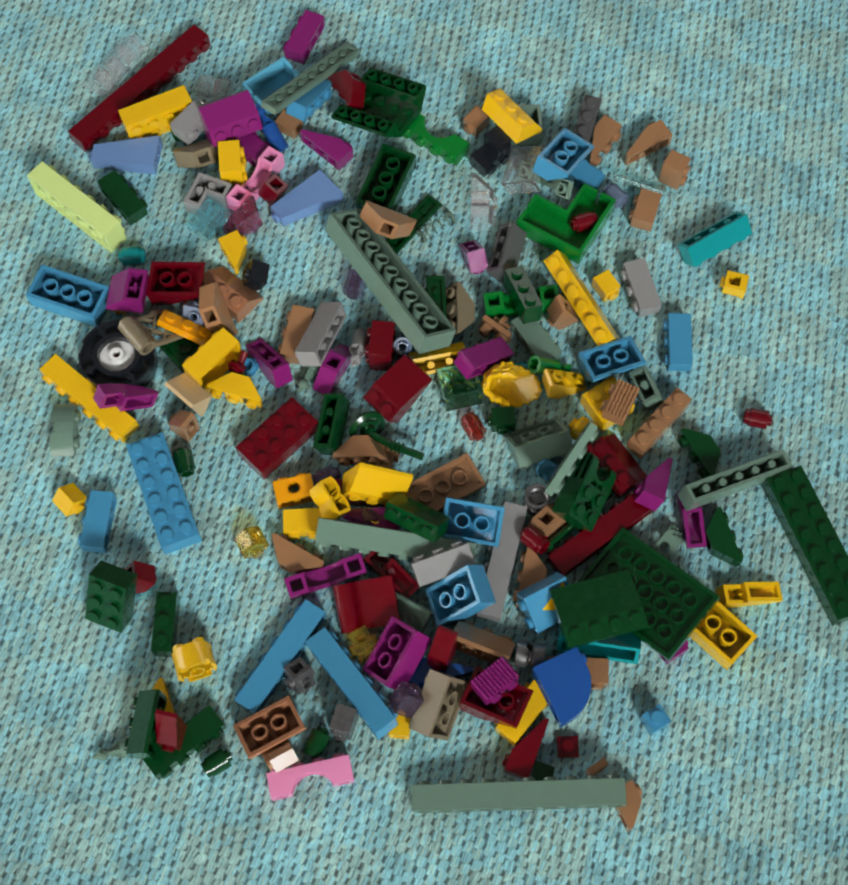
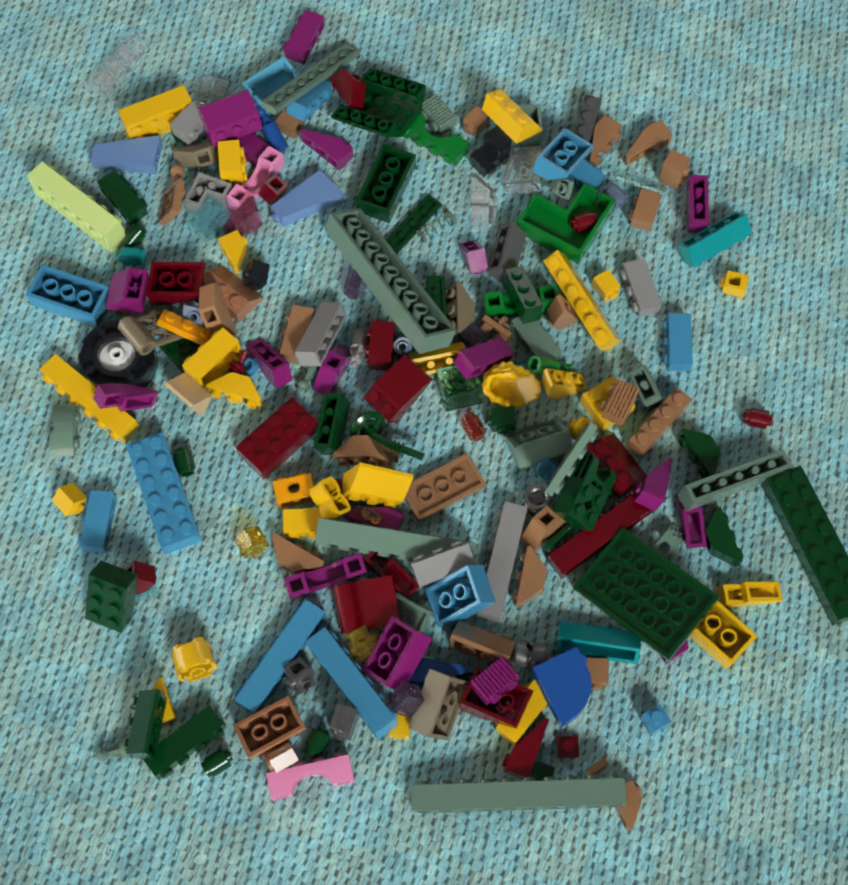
(134, 235): none -> dark green cone
(140, 87): dark red brick -> none
(165, 623): dark green brick -> none
(169, 730): dark red slope -> none
(172, 196): none -> medium nougat plate
(184, 424): medium nougat slope -> none
(325, 473): brick -> none
(386, 221): medium nougat slope -> none
(416, 517): dark green brick -> none
(438, 115): none -> sand green brick
(442, 649): dark red slope -> none
(473, 335): none -> brick
(473, 521): dark azure slope -> none
(534, 539): dark red brick -> none
(538, 603): dark azure brick -> none
(598, 609): dark green slope -> none
(610, 359): dark azure slope -> none
(697, 203): none -> magenta brick

